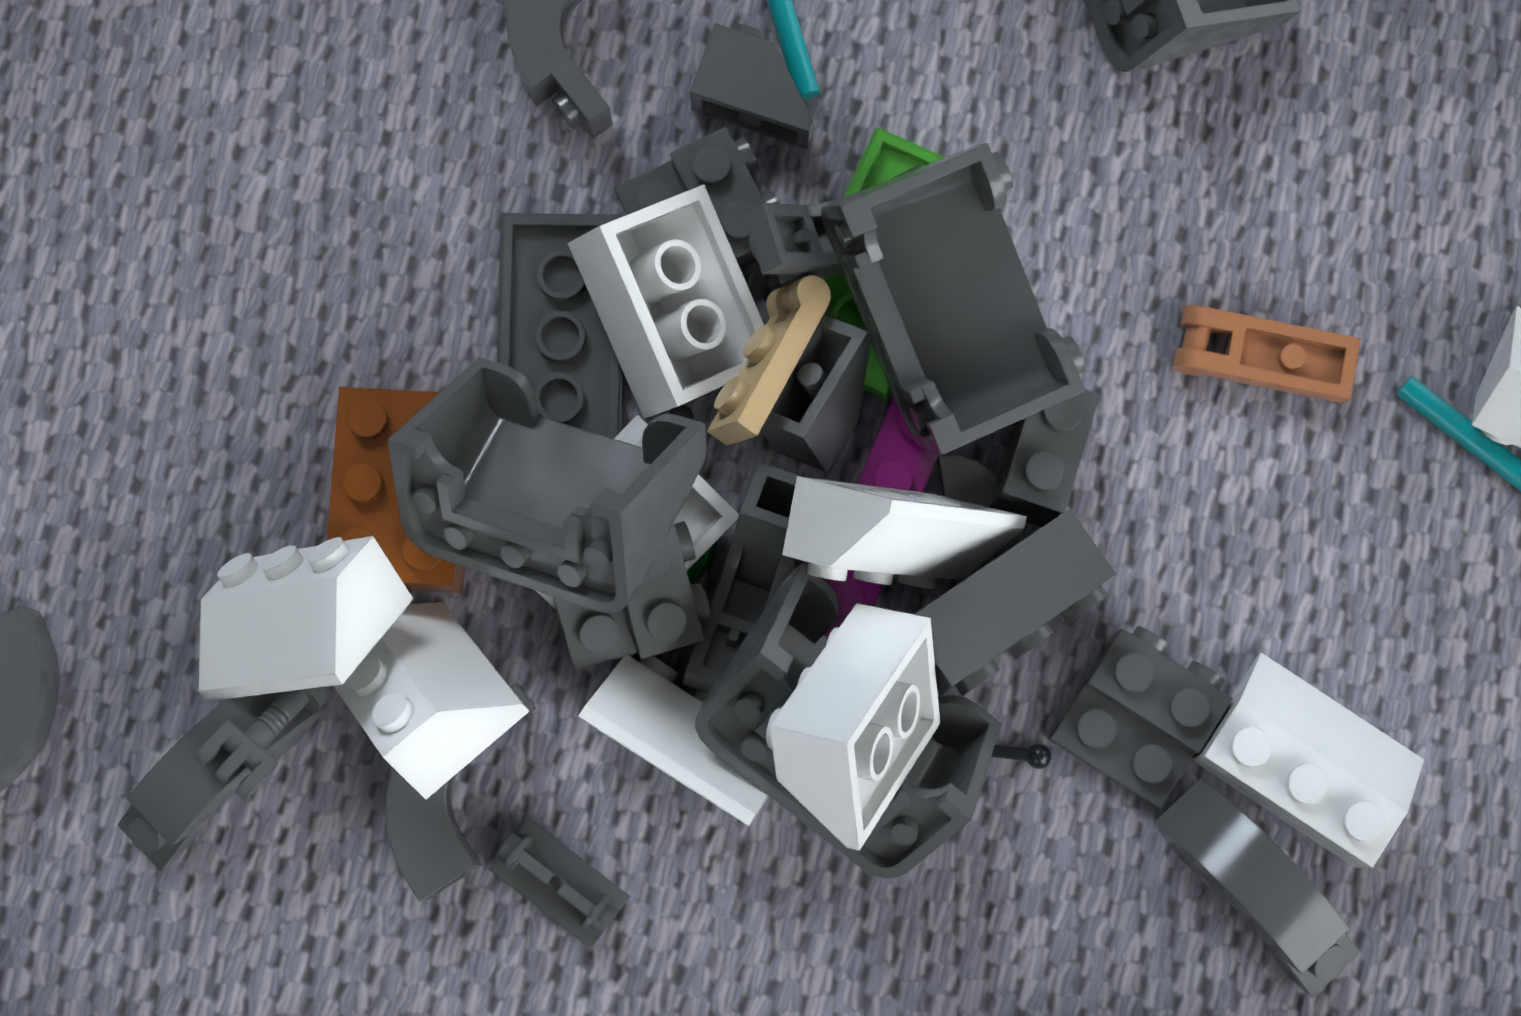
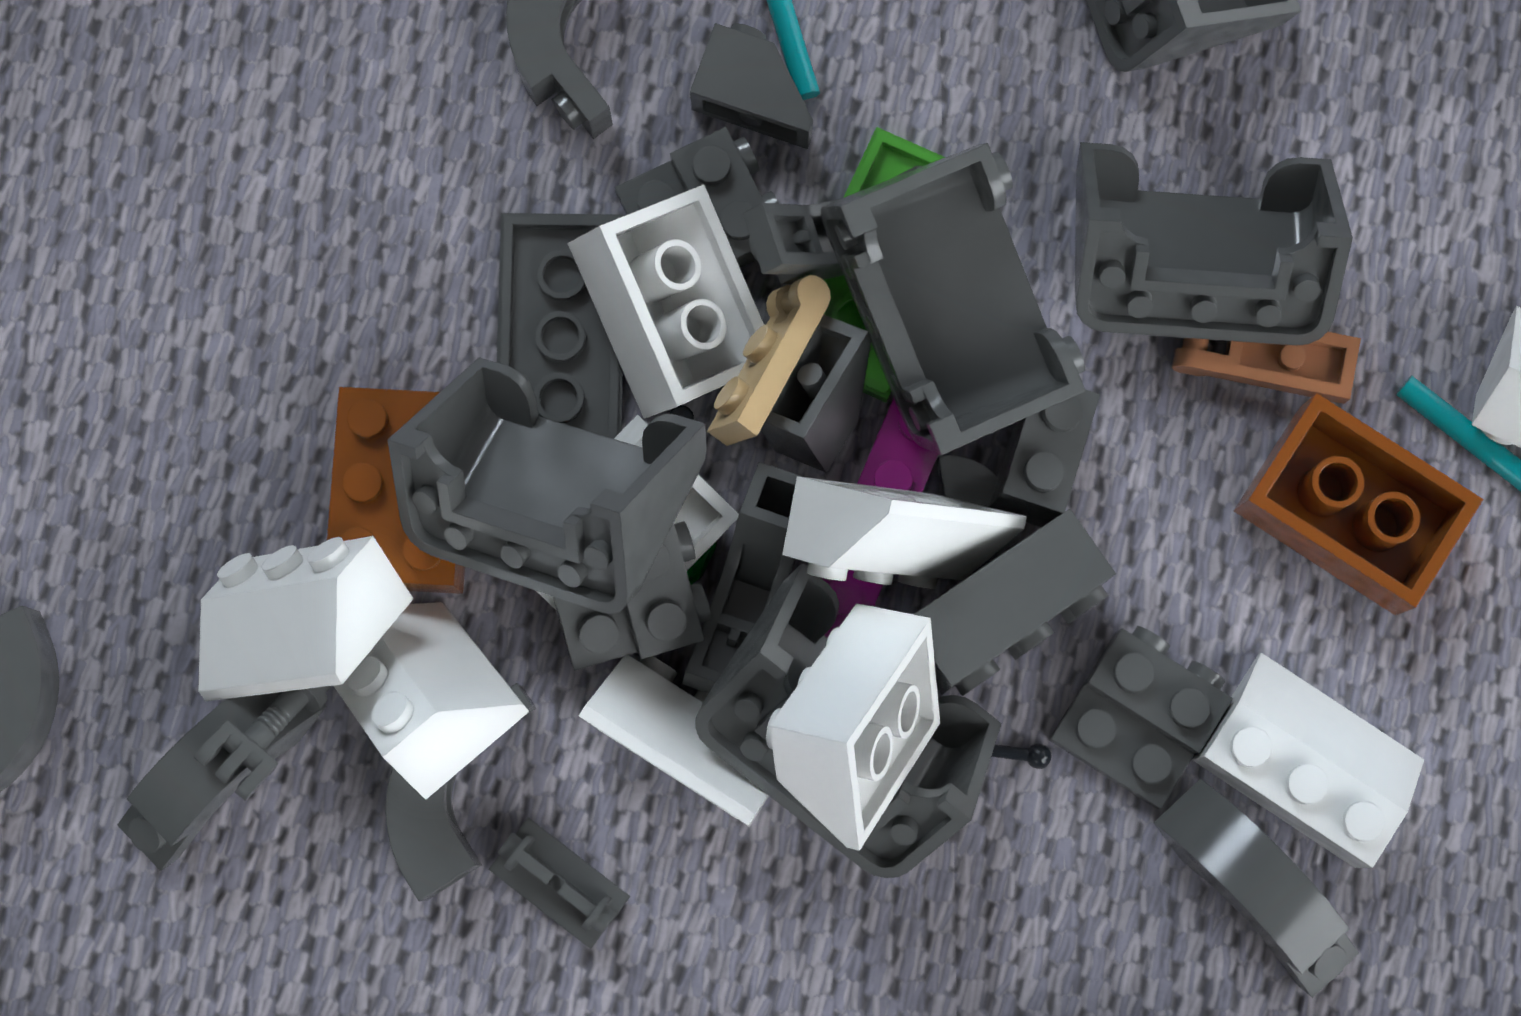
(1209, 261): none -> dark grey windscreen
(1358, 505): none -> dark orange brick

